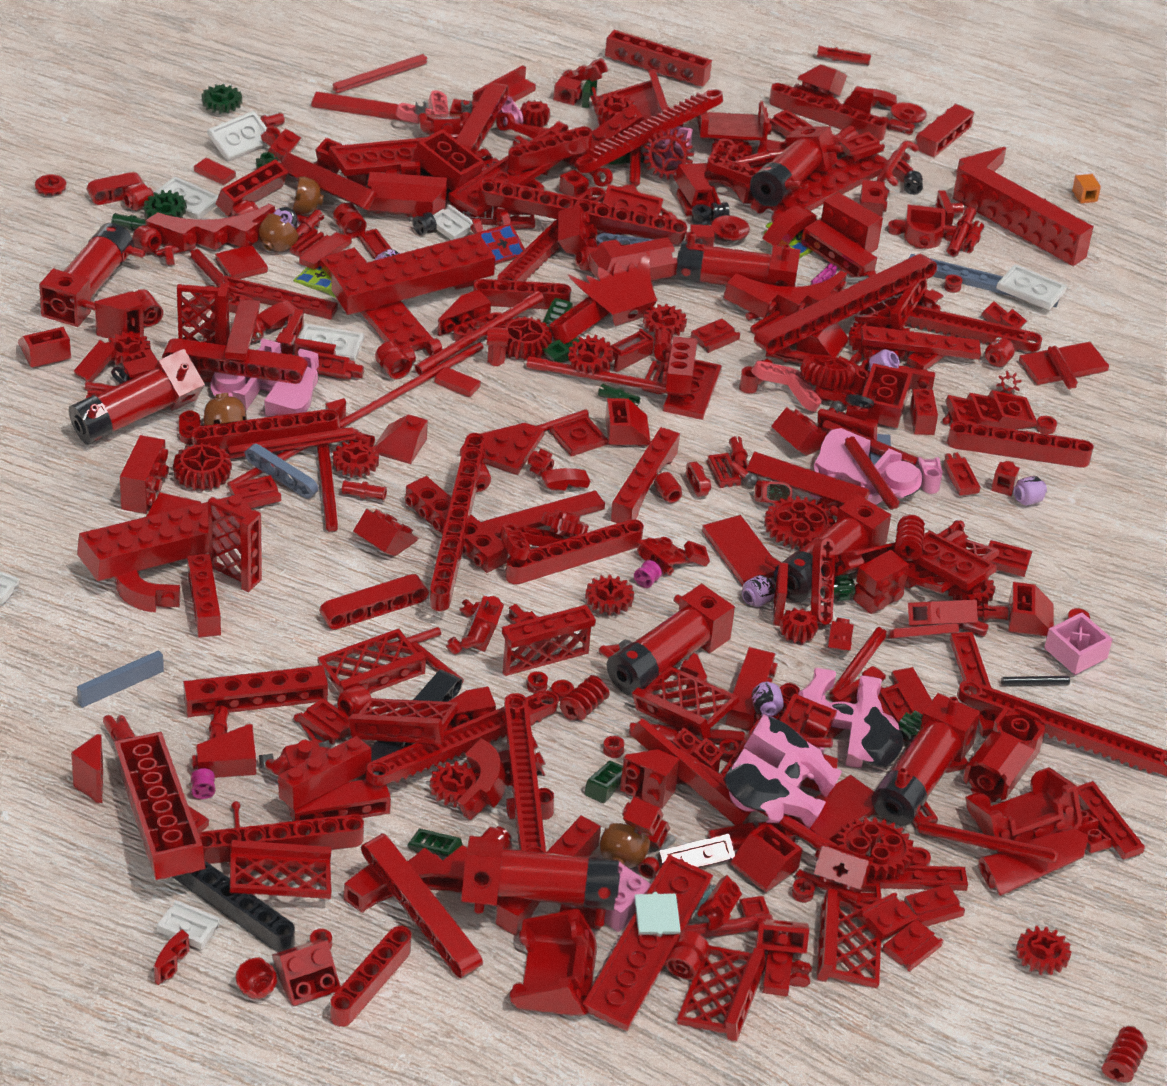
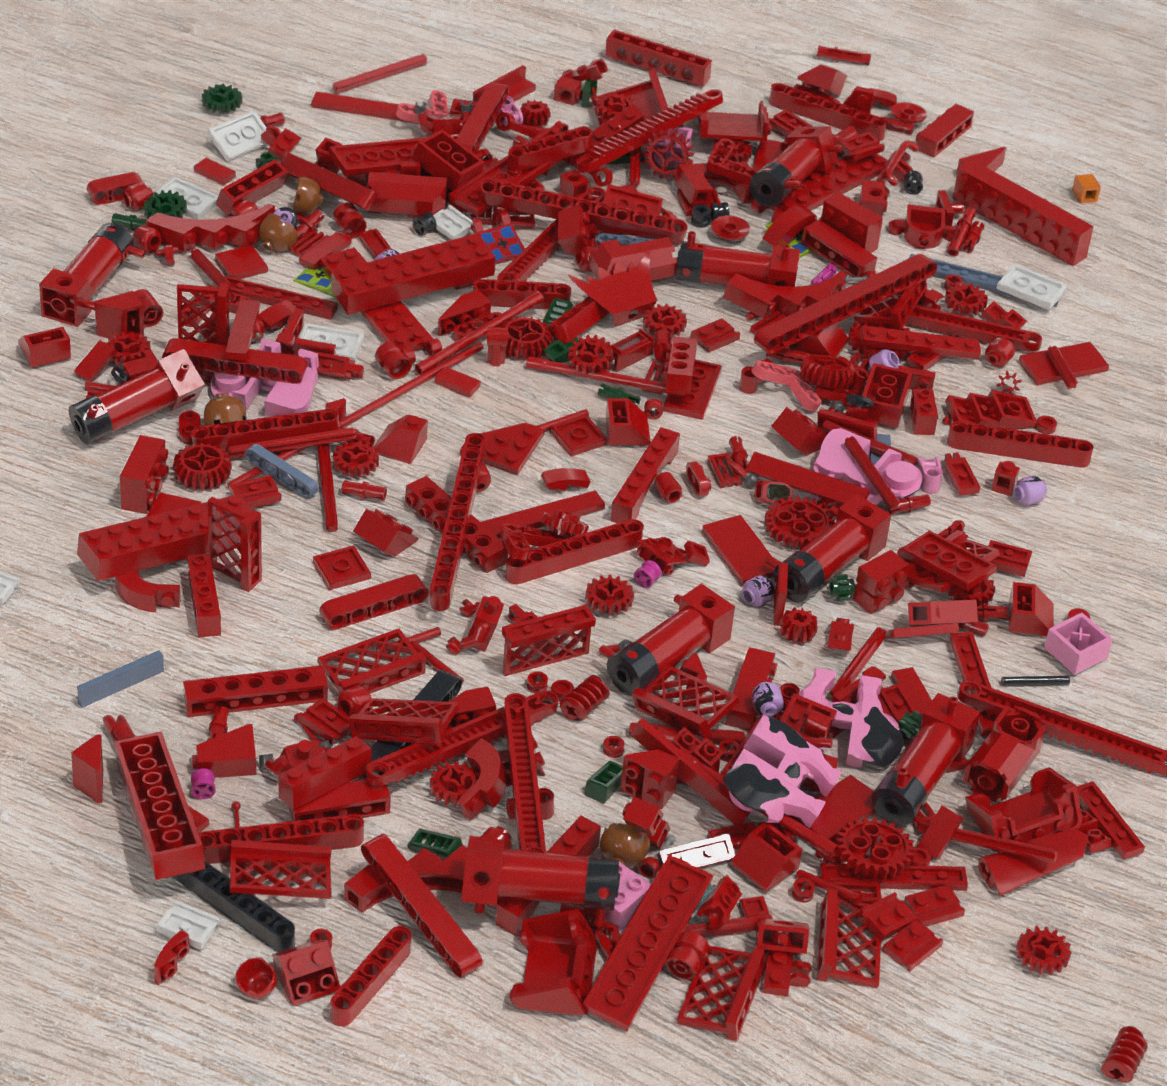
(57, 183): red gear -> none
(341, 567): none -> red tile
(540, 461): red gear -> none
(603, 943): none -> red beam
(653, 403): none -> red bush
(657, 914): light aqua piece -> none
(704, 232): red brick -> none
(760, 158): red pin -> none
(820, 581): red beam -> none
(850, 561): red panel -> none
(857, 866): brick -> none
(909, 537): red piece -> none
(910, 503): none -> red axle
(940, 832): none -> red tile
(966, 299): none -> red gear

